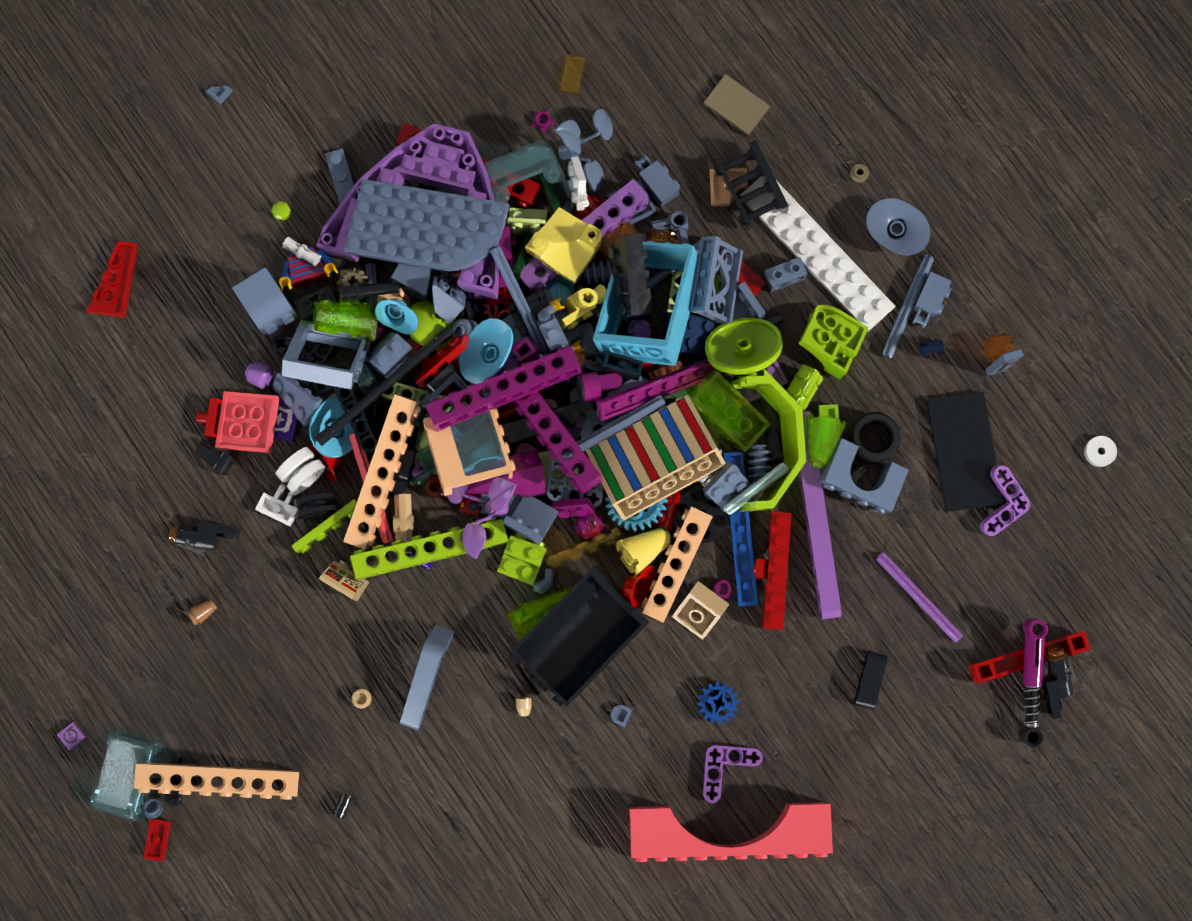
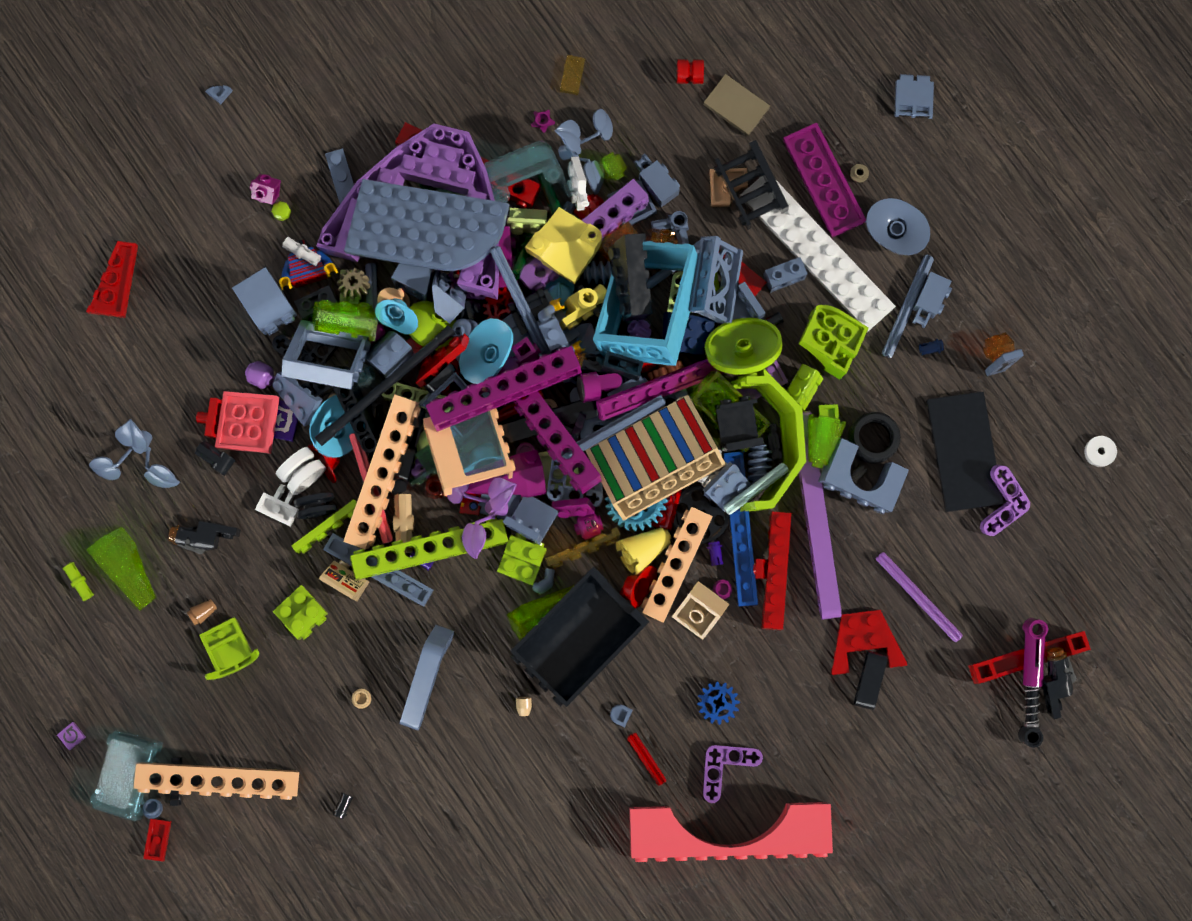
(78, 581): none -> lime pin
(121, 562): none -> clear neon green wedge
(139, 440): none -> sand blue plant
(227, 649): none -> lime piece
(265, 189): none -> magenta brick
(301, 613): none -> lime plate
(360, 291): black pin -> none
(395, 580): none -> sand blue plate
(613, 166): none -> clear neon green head
(646, 758): none -> red axle
(690, 71): none -> red wheel
(715, 553): none -> dark purple pin
(737, 424): none -> black panel
(824, 180): none -> magenta plate
(864, 632): none -> red wing
(914, 96): none -> sand blue plate

